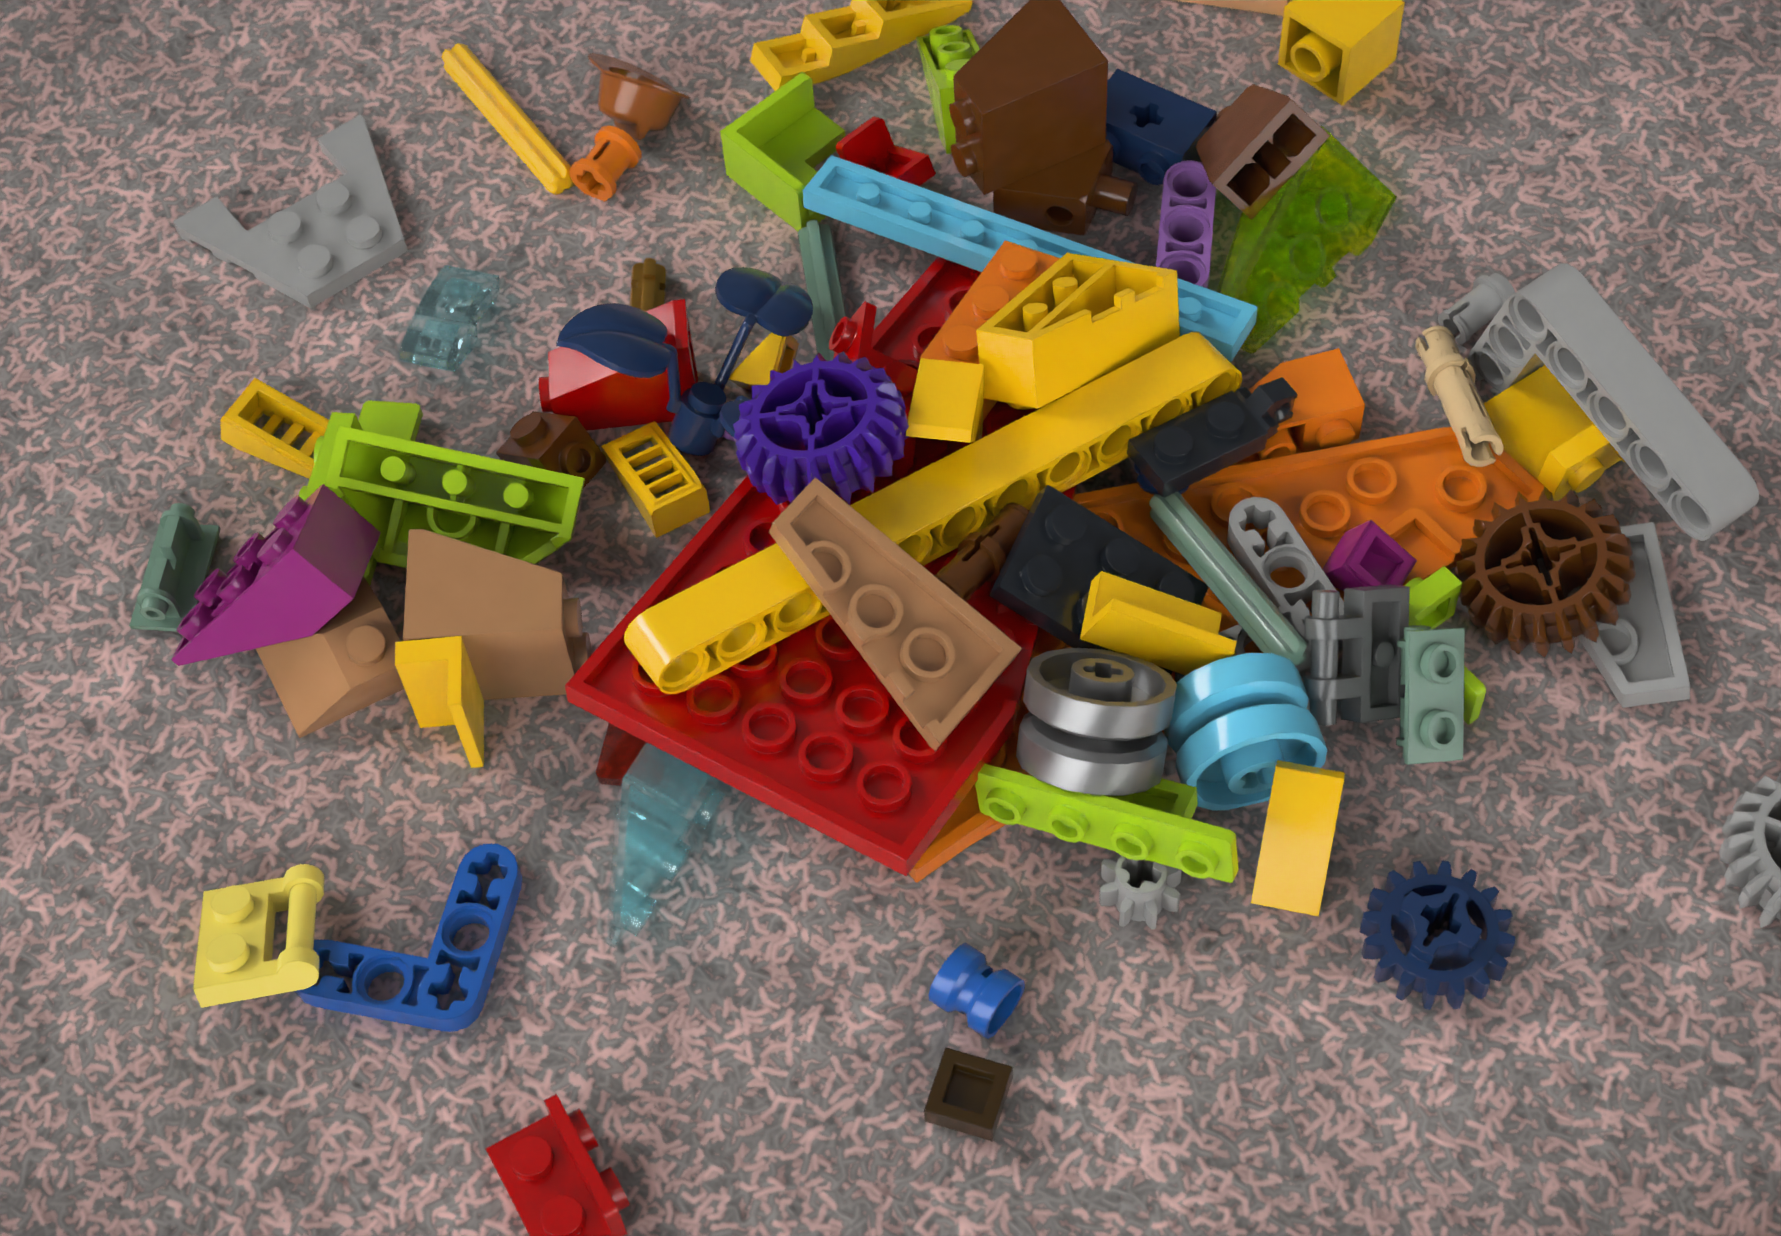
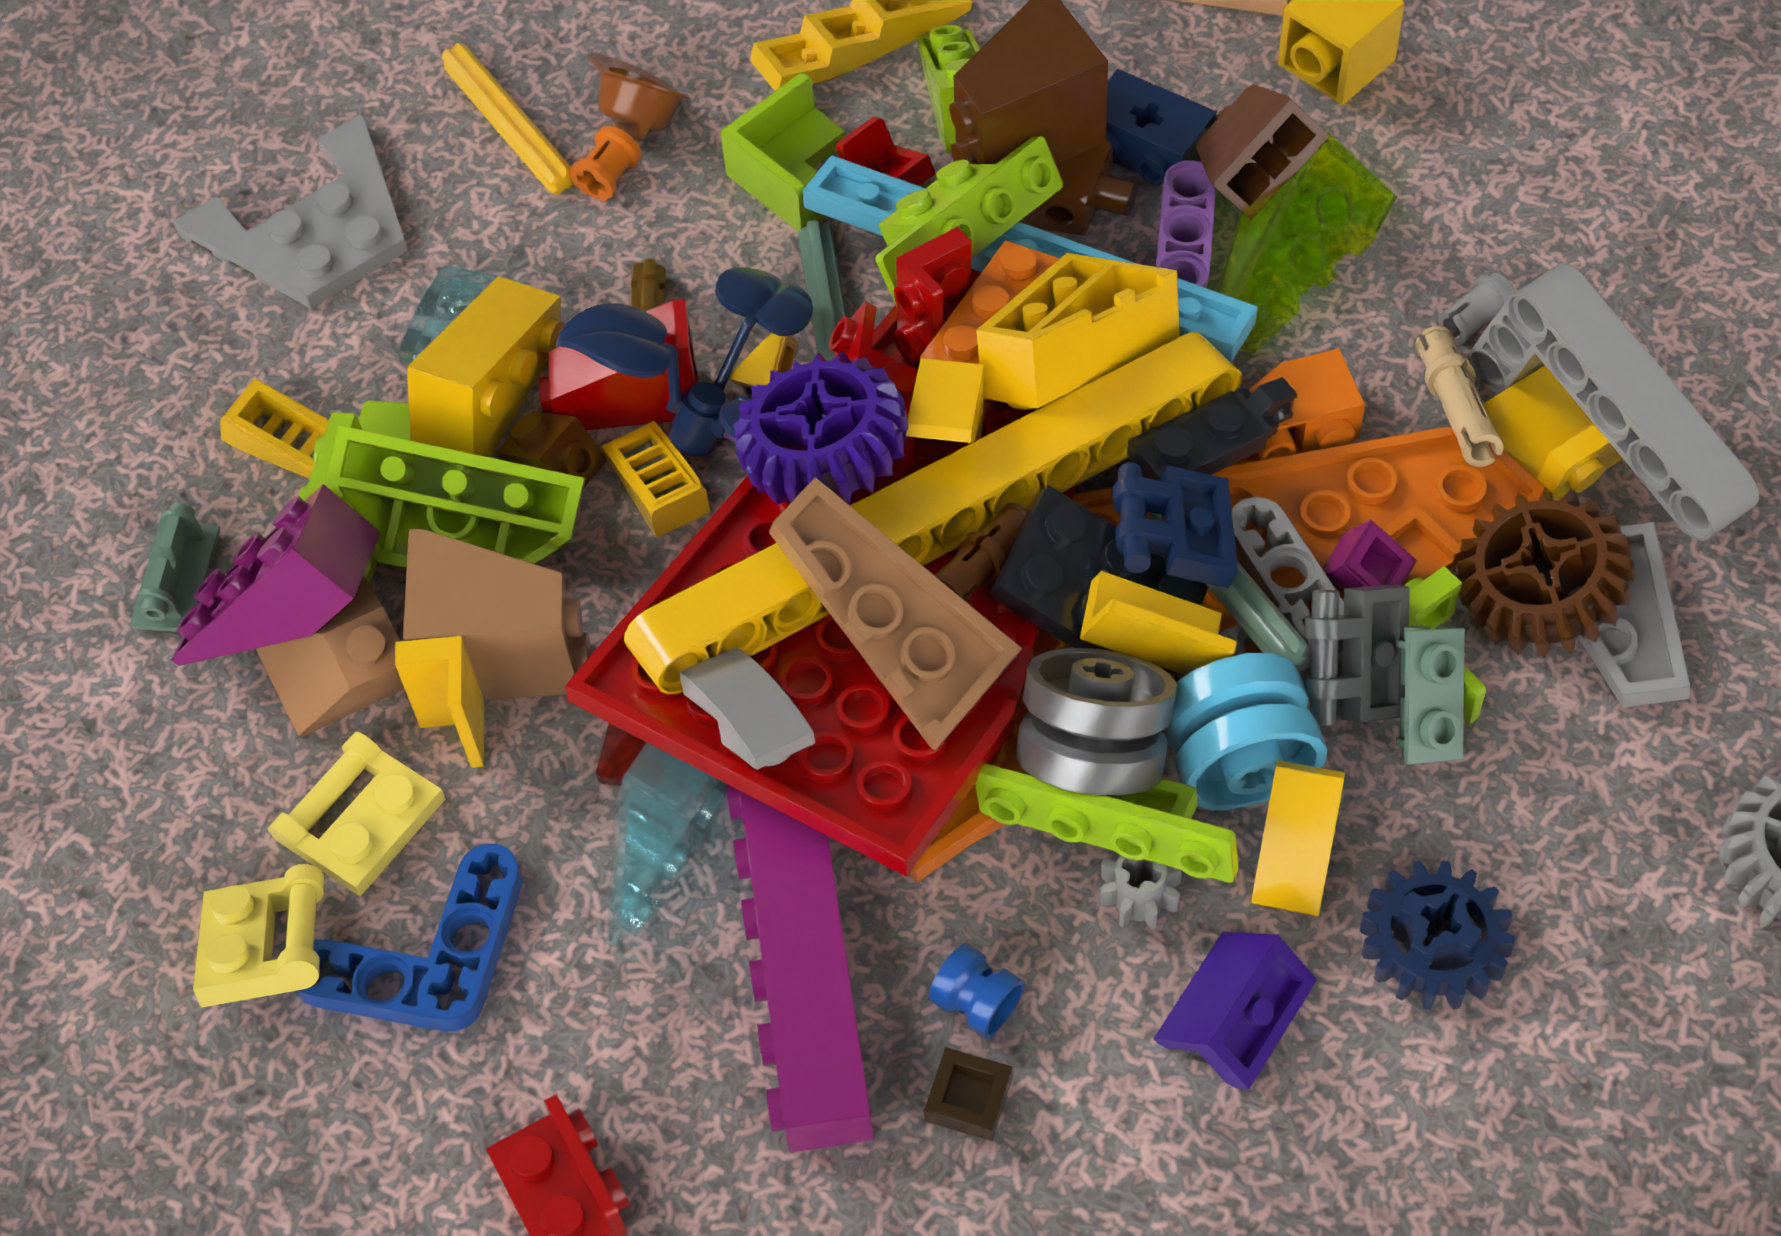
(371, 827): none -> light yellow plate
(482, 367): none -> yellow wedge
(750, 708): none -> light grey slope
(802, 978): none -> magenta brick
(929, 289): none -> red bracket
(973, 197): none -> lime bracket
(1194, 526): none -> dark blue plate
(1238, 1005): none -> dark purple panel

